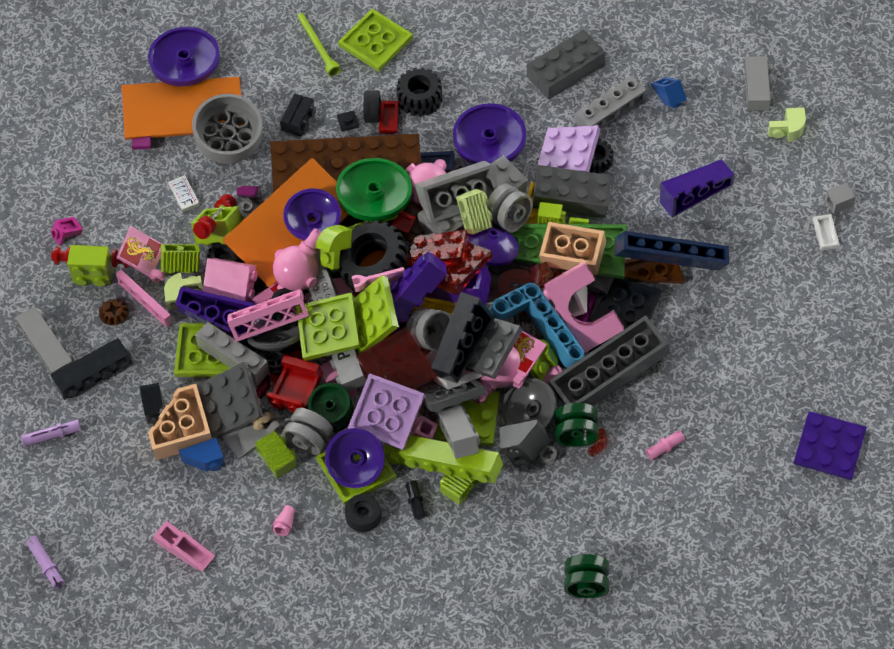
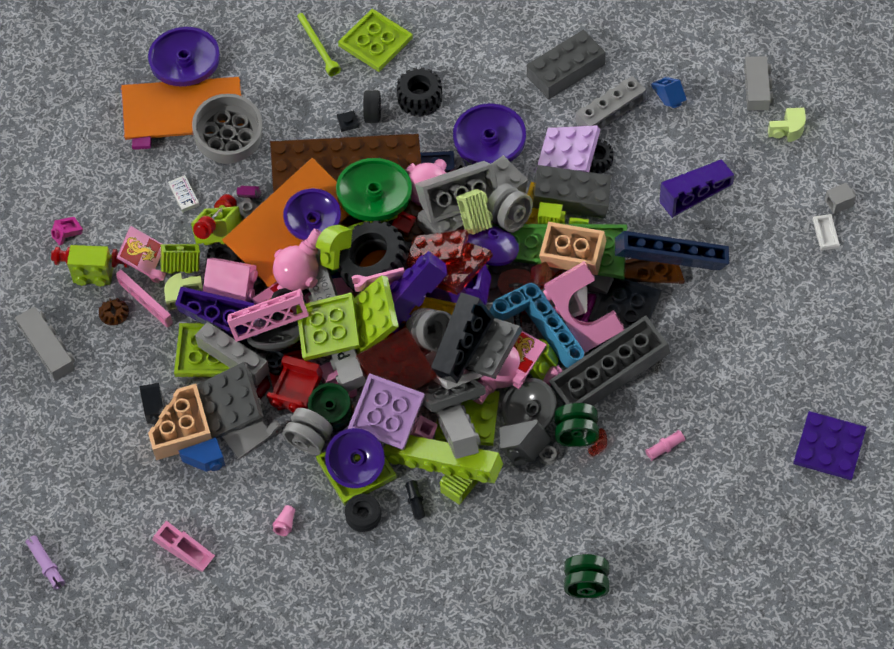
(51, 433): lavender pin -> none
(91, 369): black brick -> none
(267, 416): tan arm -> none
(276, 454): lime brick -> none
(297, 115): black brick -> none
(388, 117): red tile -> none

